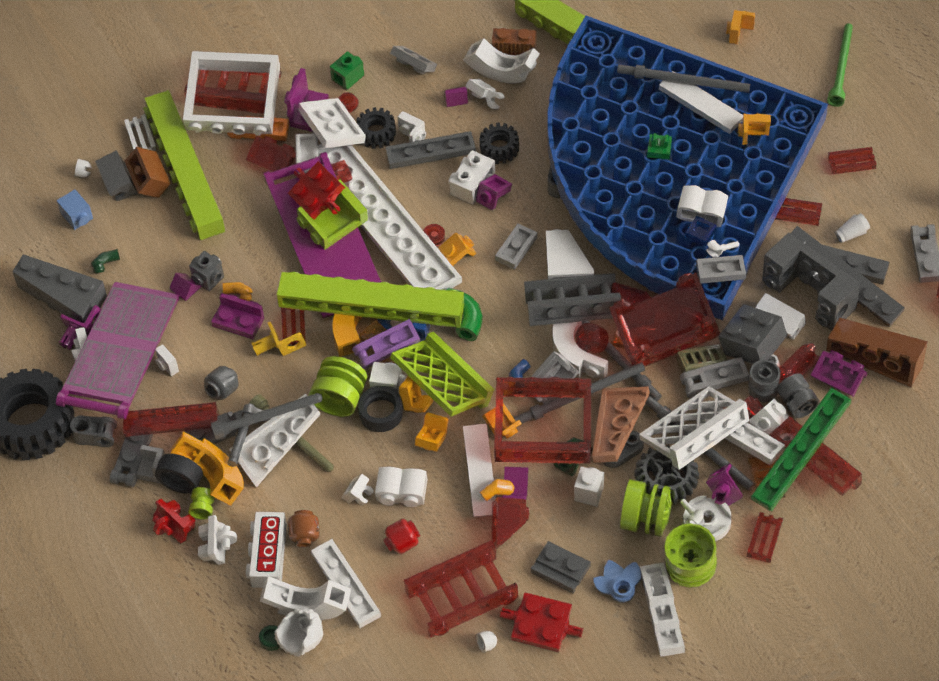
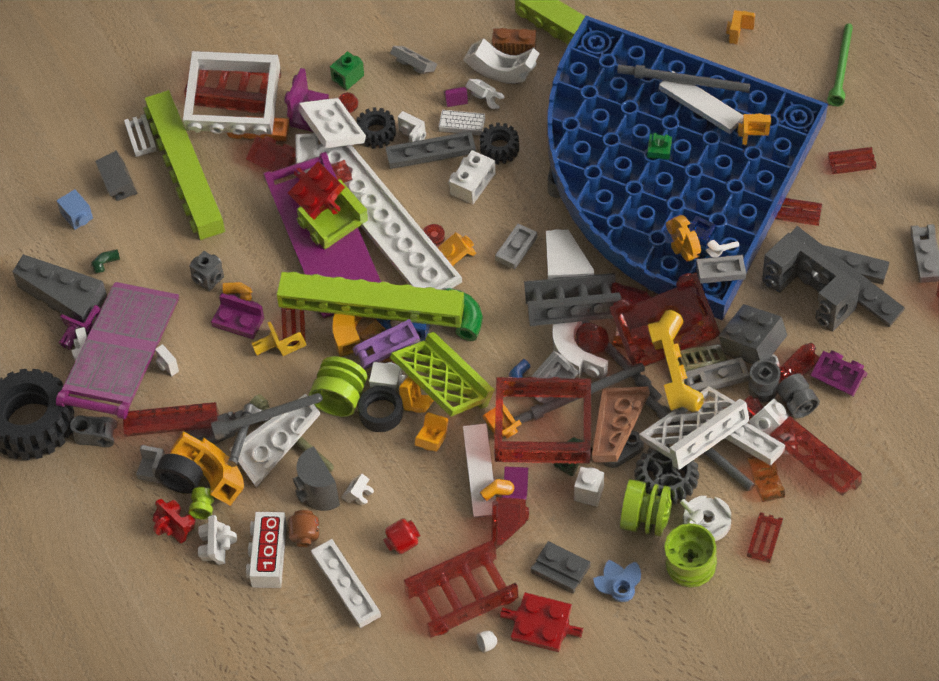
(81, 166): white hinge -> none
(129, 460): dark grey plate -> none
(147, 172): dark orange brick -> none
(183, 286): magenta slope -> none
(221, 383): dark grey head -> none
(267, 638): dark green tile -> none
(299, 631): white hair -> none
(315, 482): none -> dark grey brick
(327, 600): white arch -> none
(401, 486): white brick -> none
(461, 122): none -> white tile
(491, 190): magenta bracket -> none
(662, 609): white slope -> none
(677, 392): none -> yellow plate
(684, 241): none -> light orange plate
(702, 203): white brick -> none
(723, 486): magenta bracket -> none
(792, 319): white hinge -> none
(801, 449): green tile -> none
(854, 227): white cone -> none
(879, 350): dark orange wedge -> none

